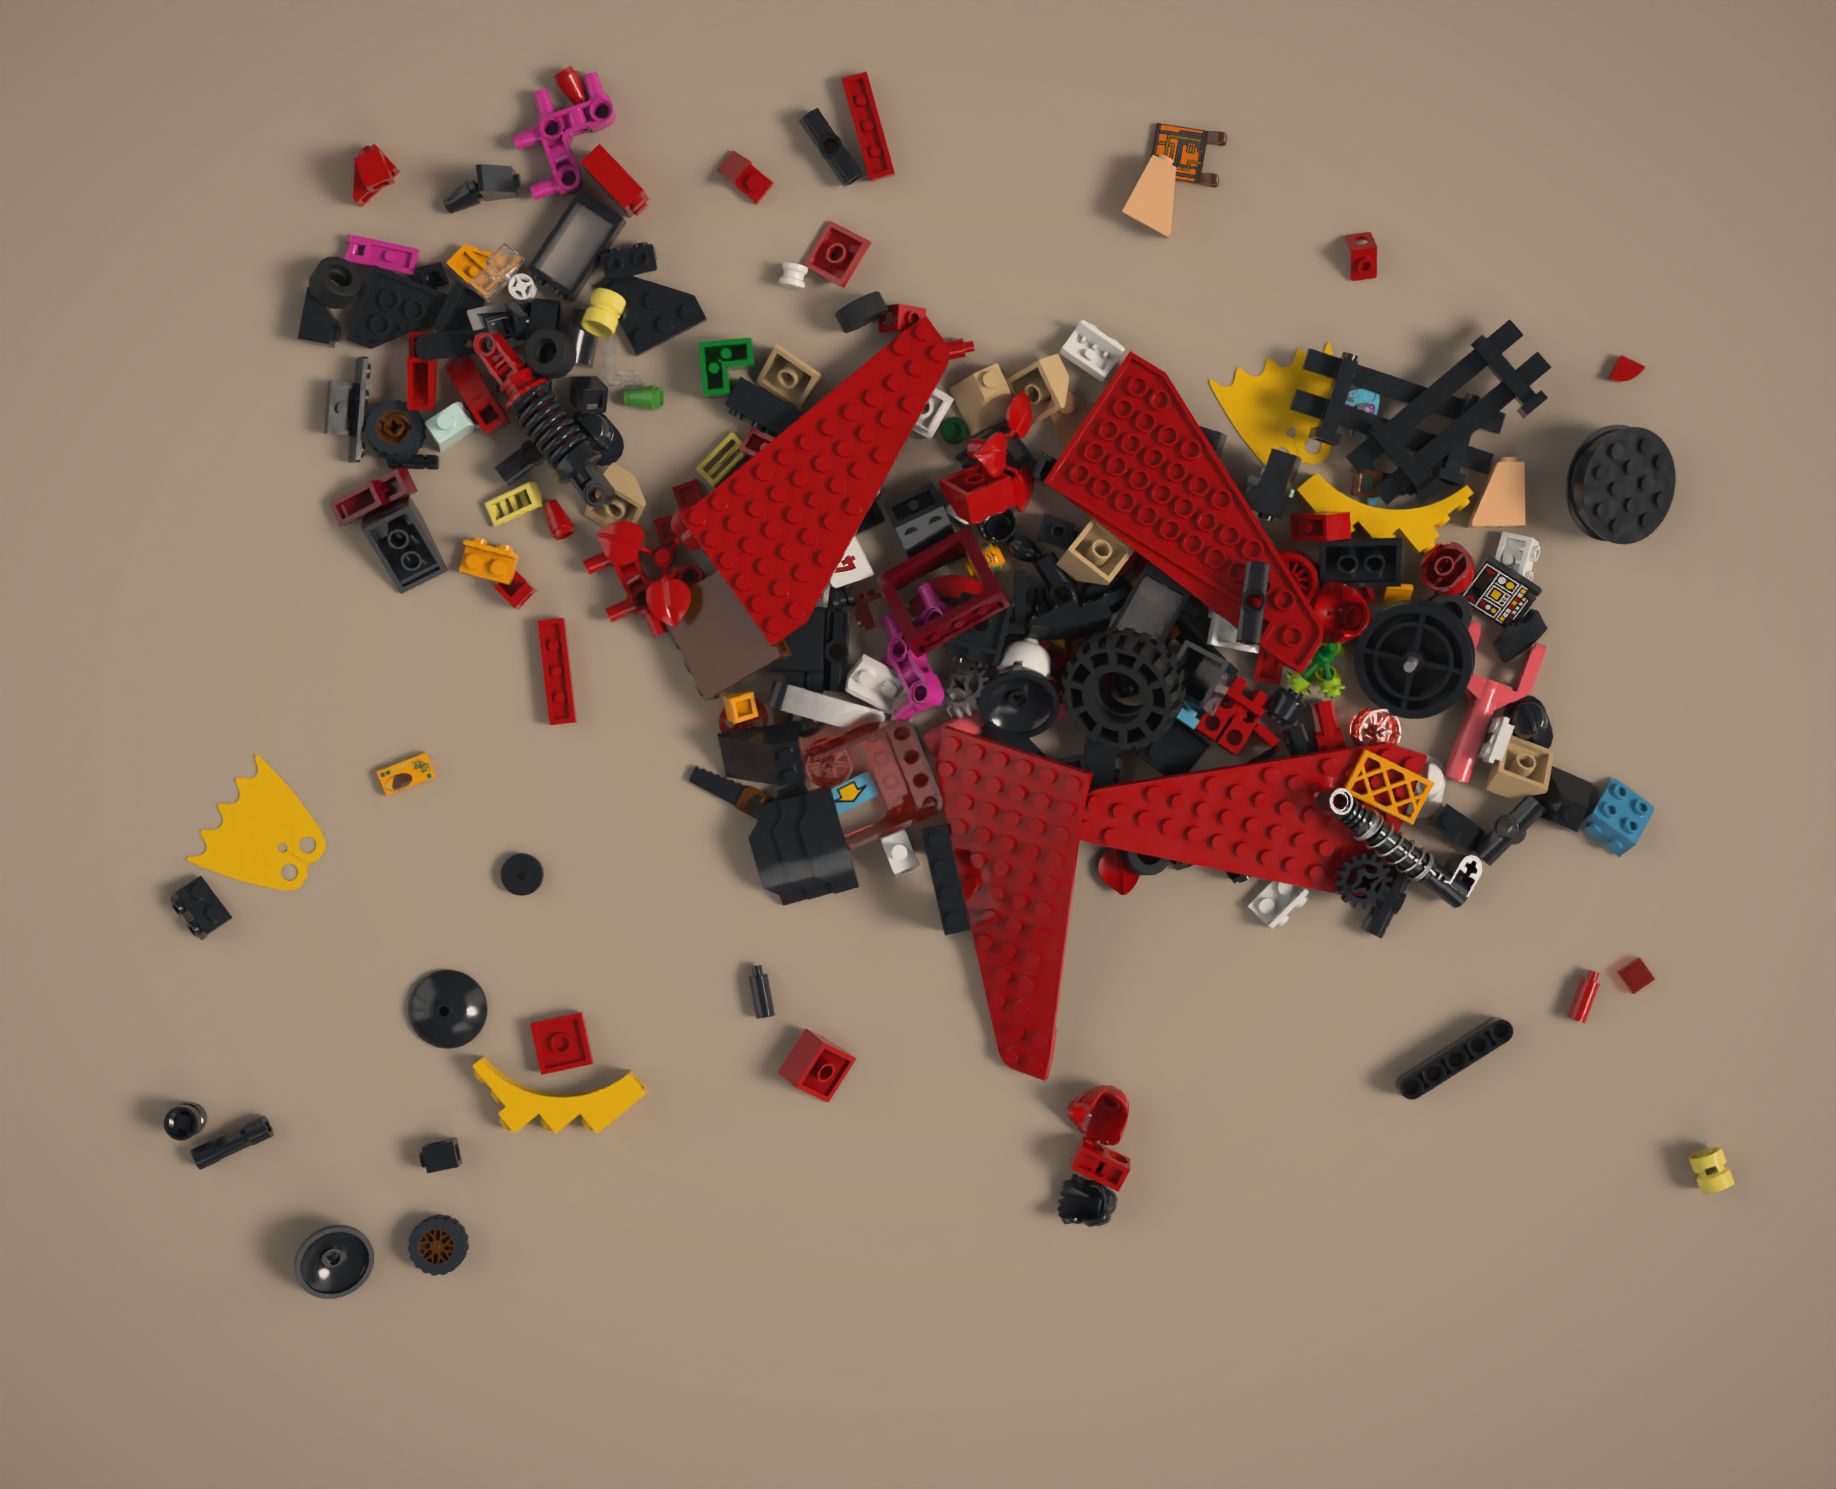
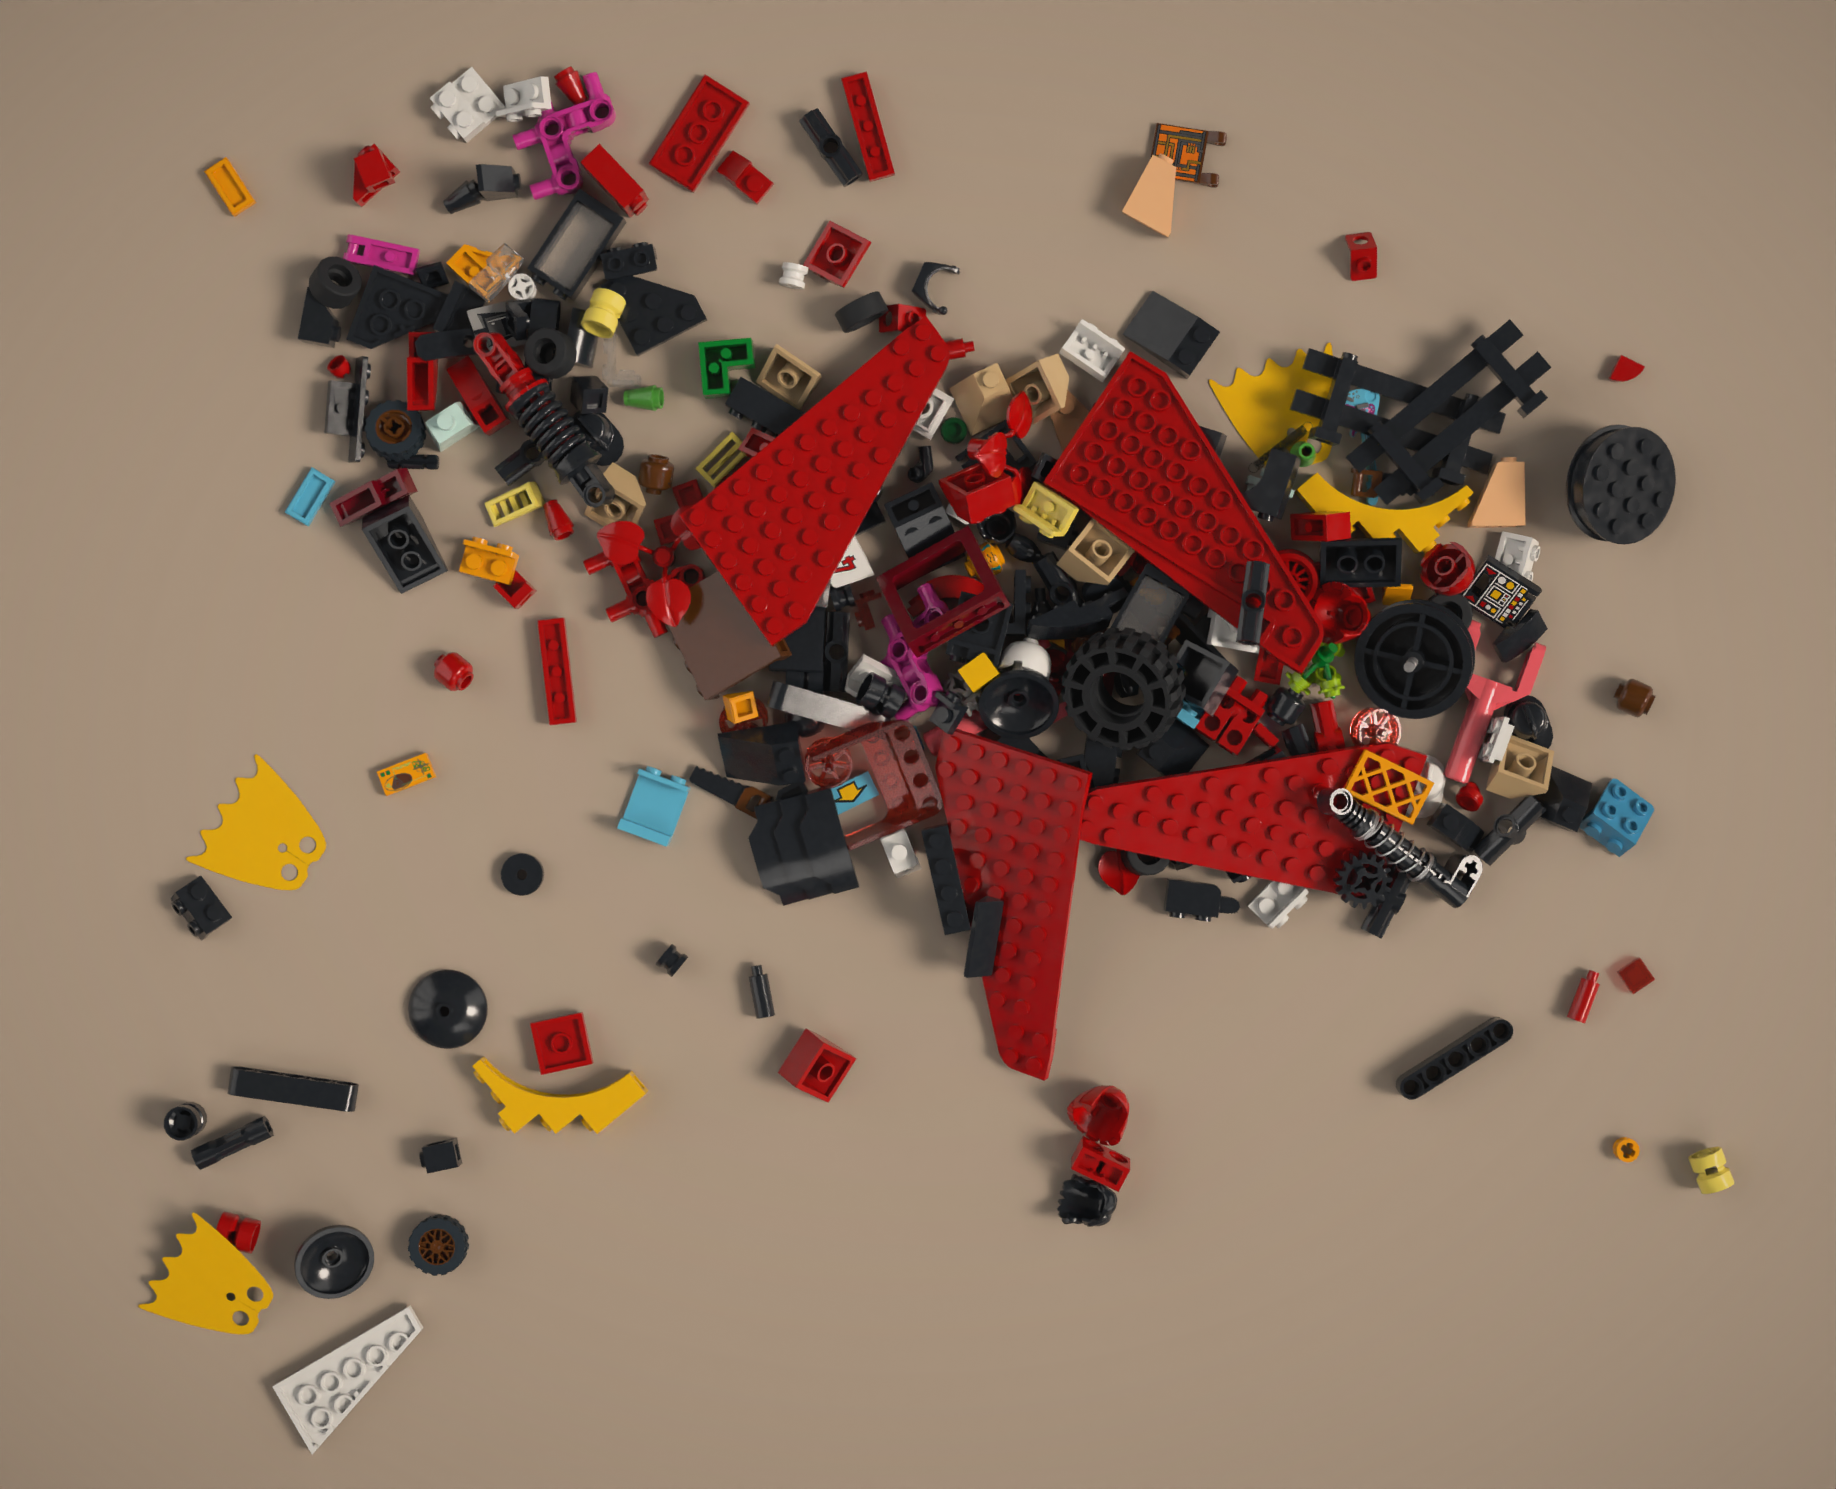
(203, 1278): none -> yellow piece
(230, 186): none -> light orange tile
(240, 1233): none -> red wheel
(293, 1089): none -> black beam
(310, 496): none -> medium azure tile
(332, 1385): none -> white wing
(339, 367): none -> red hinge
(453, 671): none -> red head
(466, 105): none -> white plate
(526, 99): none -> white bracket
(655, 806): none -> medium azure panel
(656, 474): none -> reddish brown head
(671, 960): none -> black wheel
(699, 133): none -> red tile
(882, 696): none -> black wheel
(920, 287): none -> black helmet
(923, 467): none -> black arm
(948, 711): none -> black bracket
(978, 672): none -> yellow panel
(983, 937): none -> black slope
(1046, 511): none -> light yellow bracket
(1171, 334): none -> black slope
(1197, 899): none -> black hinge
(1281, 447): none -> black piece
(1306, 460): none -> bright green cone
(1469, 797): none -> red tile
(1619, 1153): none -> light orange bush
(1634, 698): none -> reddish brown head

